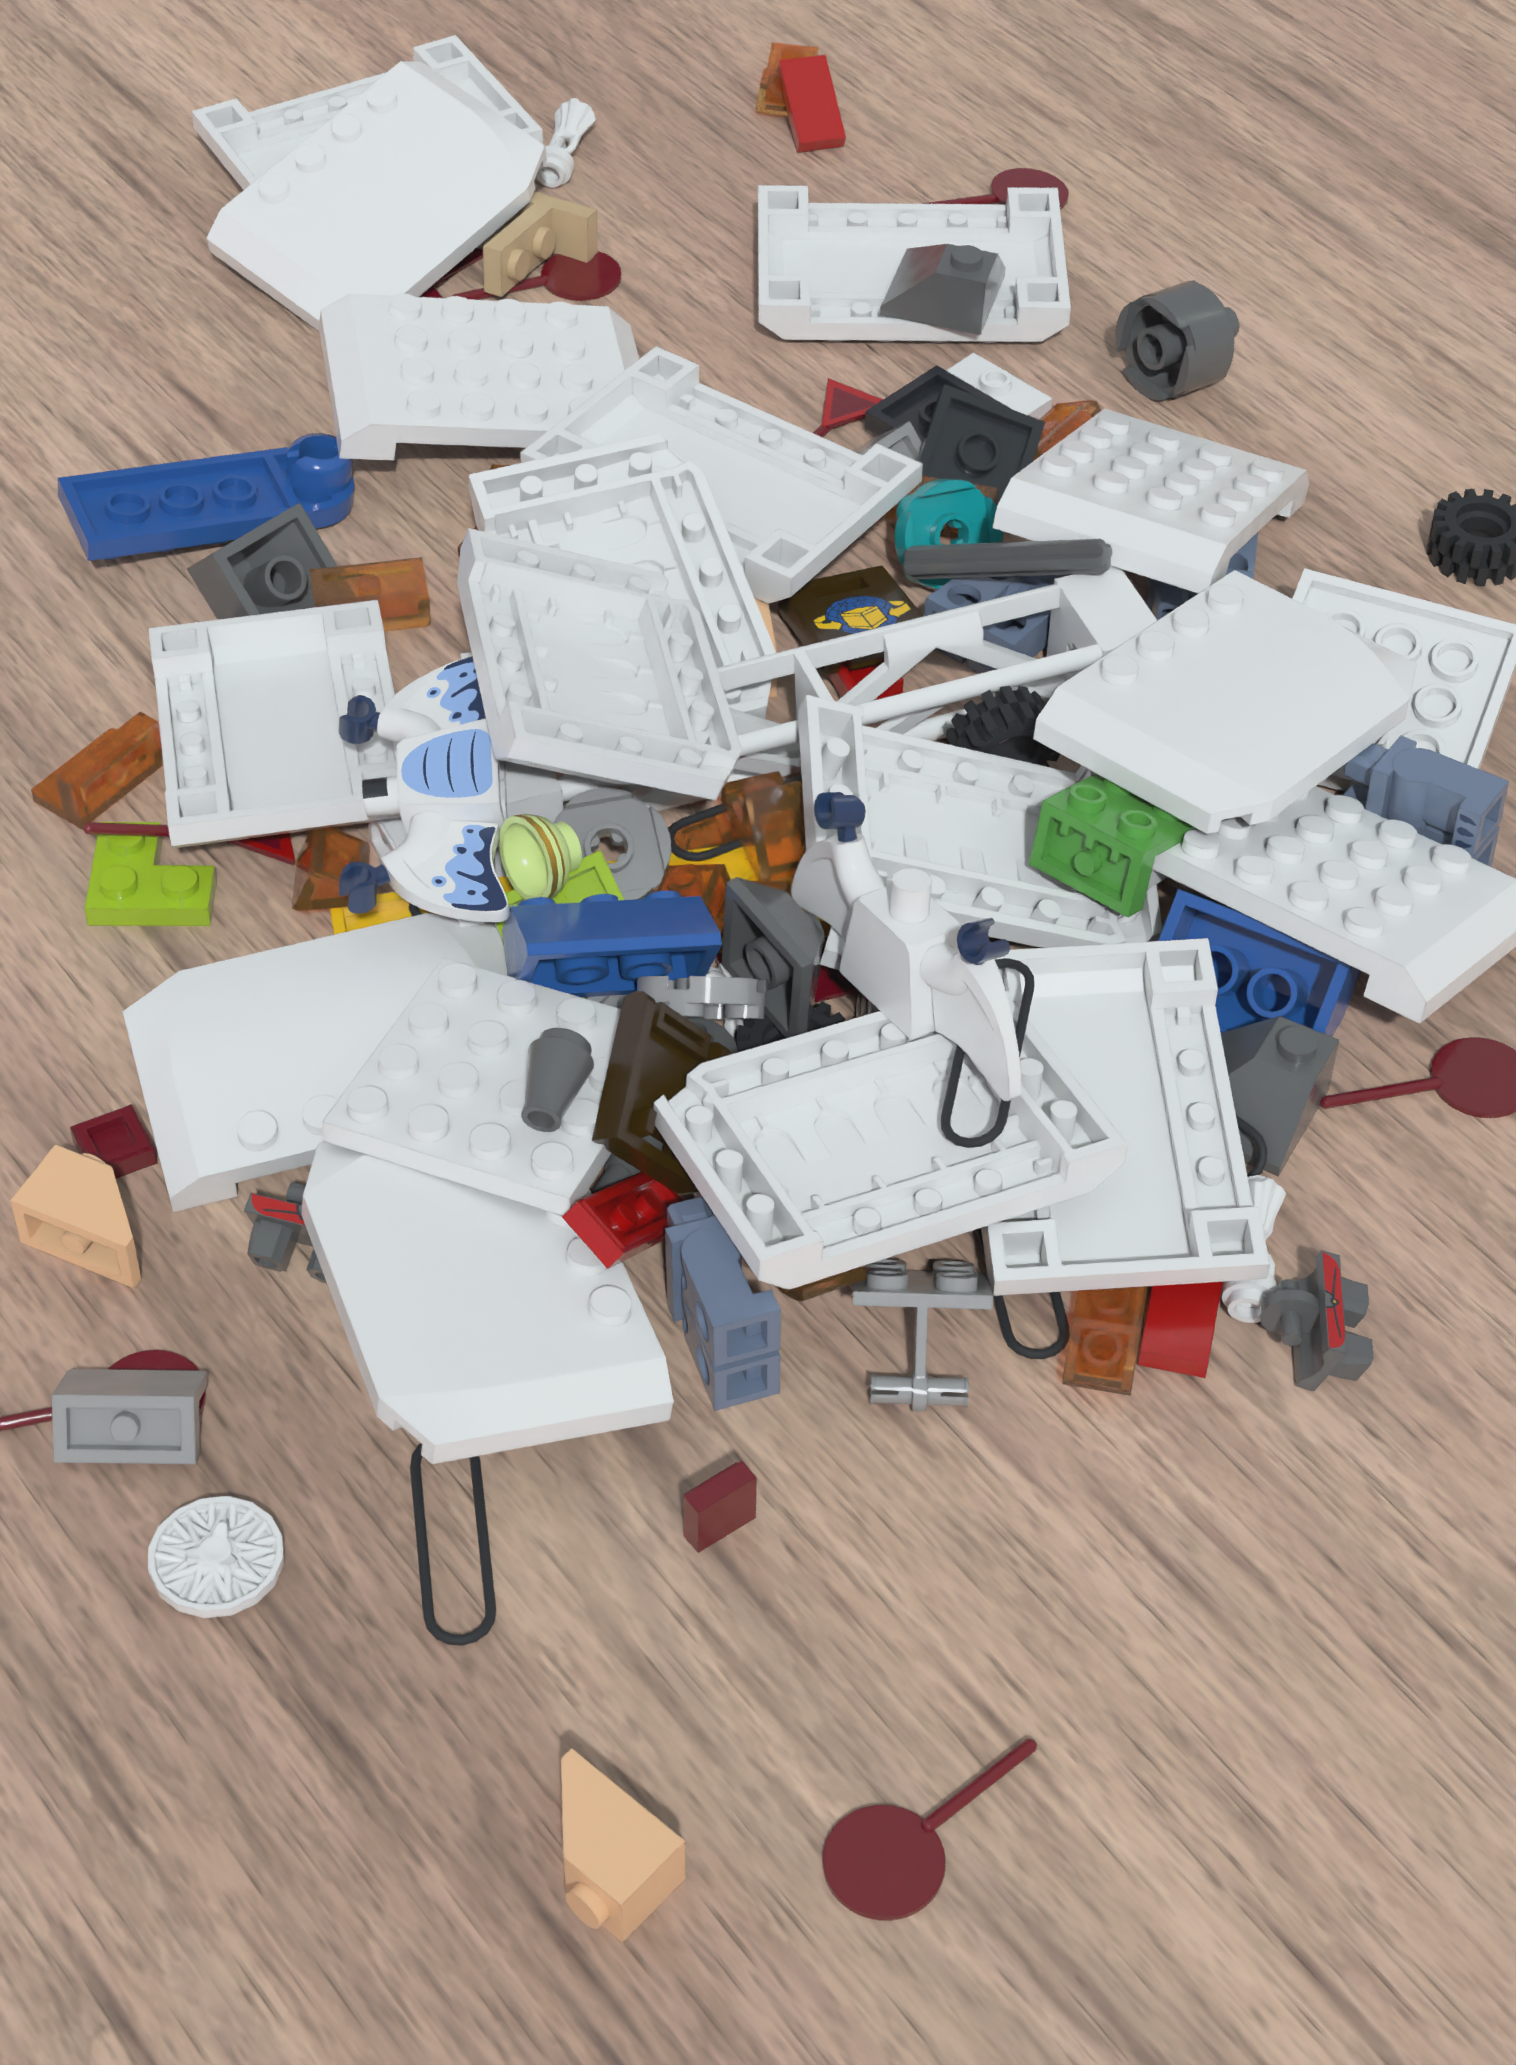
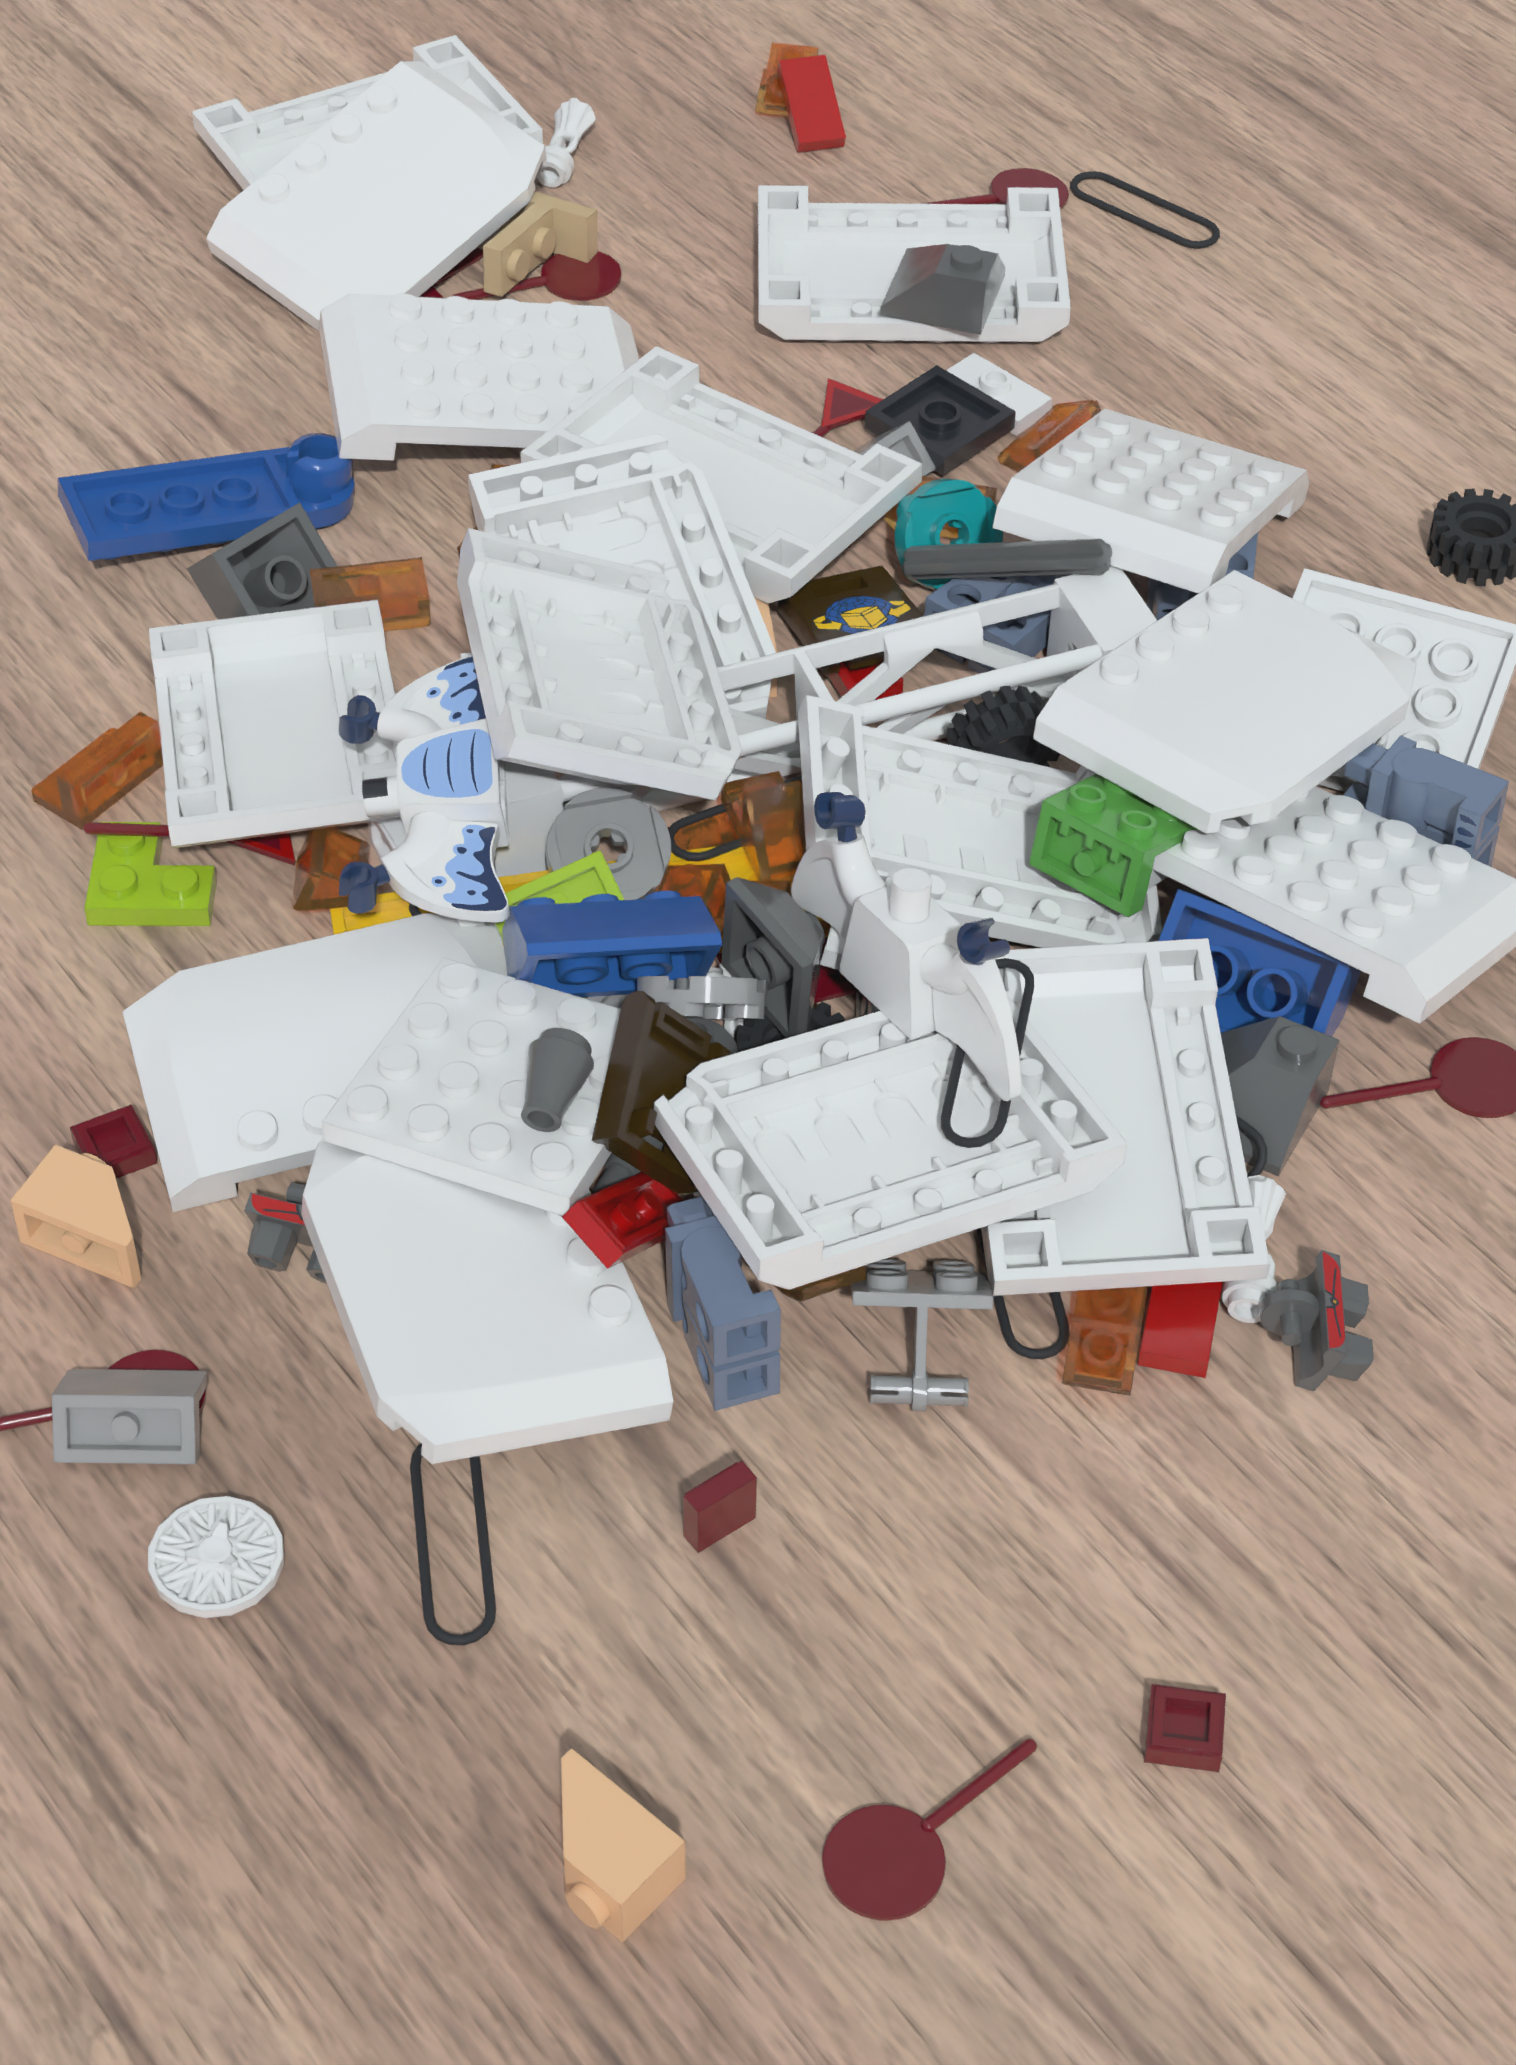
(538, 854): yellowish green piece -> none
(978, 440): black plate -> none
(1141, 222): none -> black piece
(1176, 340): dark grey brick -> none
(1185, 1728): none -> dark red tile

